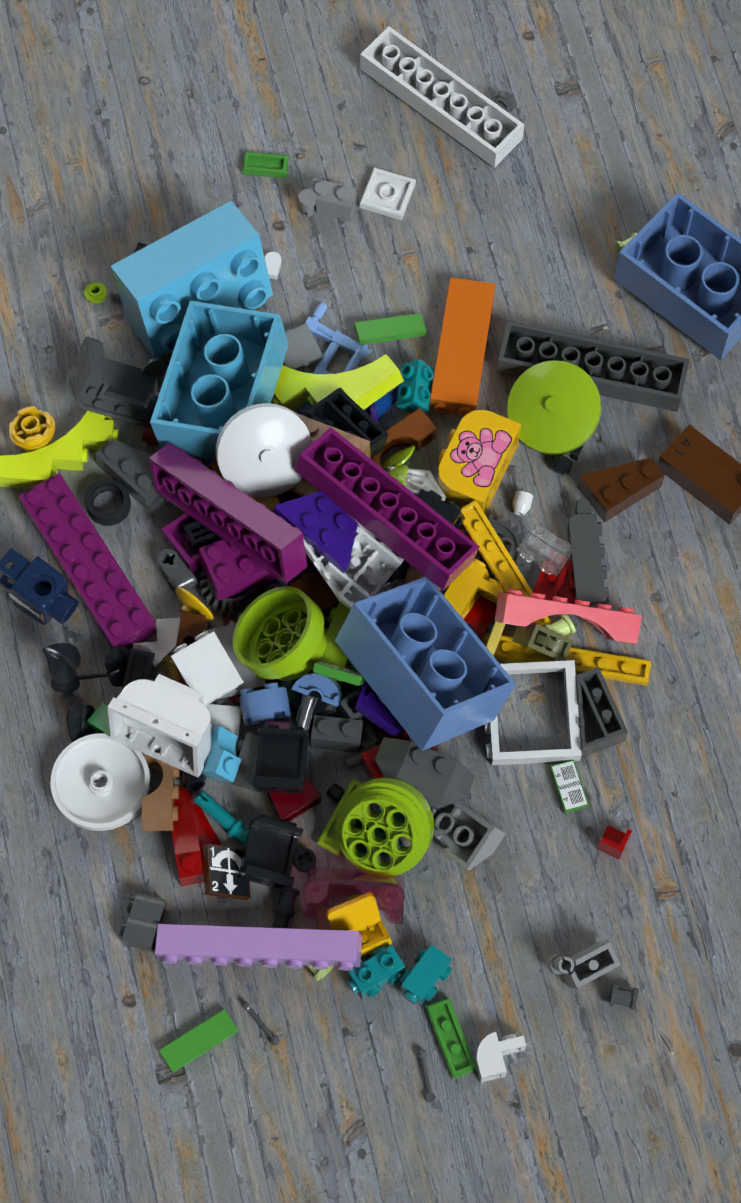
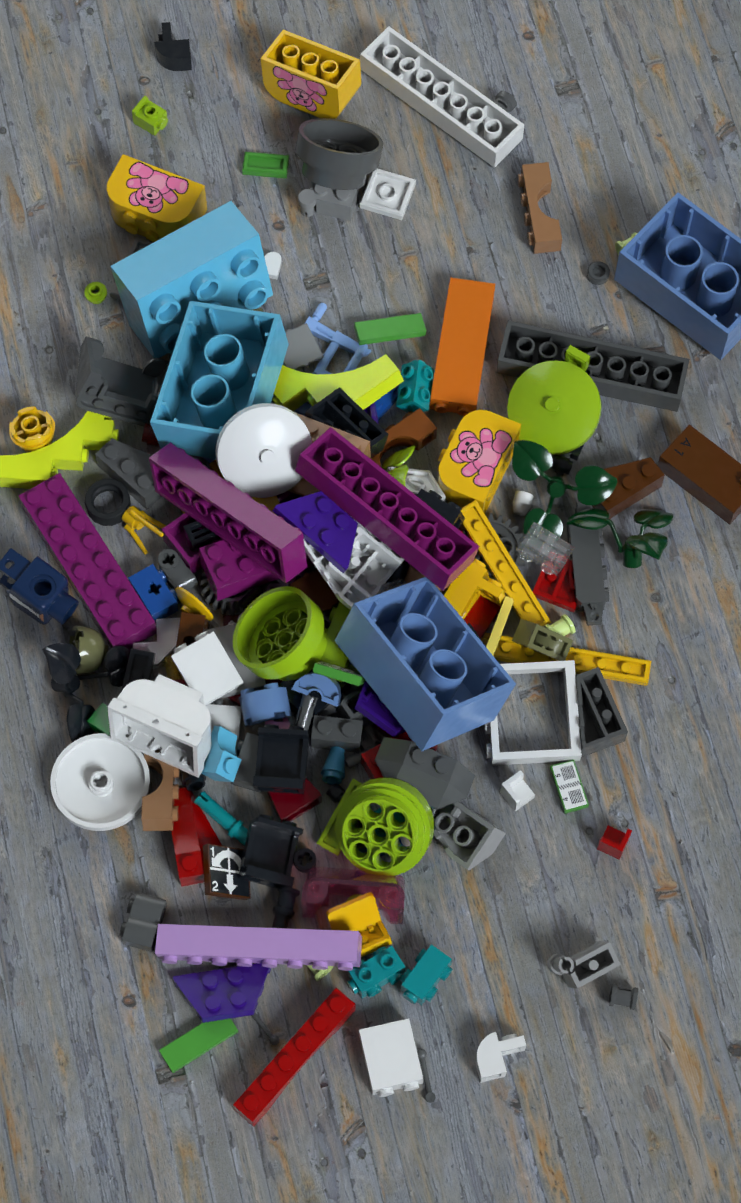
(91, 648): none -> olive cylinder
(137, 520): none -> yellow plant
(145, 584): none -> blue brick
(149, 116): none -> lime brick
(152, 199): none -> yellow brick
(170, 53): none -> black brick
(224, 991): none -> dark purple wing
(293, 1056): none -> red arch
(310, 75): none -> yellow brick
(334, 766): none -> dark azure cone
(337, 152): none -> dark grey wheel
(391, 1057): none -> white brick
(451, 1038): bright green tile -> none
(516, 791): none -> white panel
(523, 610): coral arch -> none
(544, 231): none -> medium nougat arch
(577, 357): none -> lime tile
(592, 483): none -> dark green plant
(598, 273): none -> dark grey tile
(648, 543): none -> dark green plant

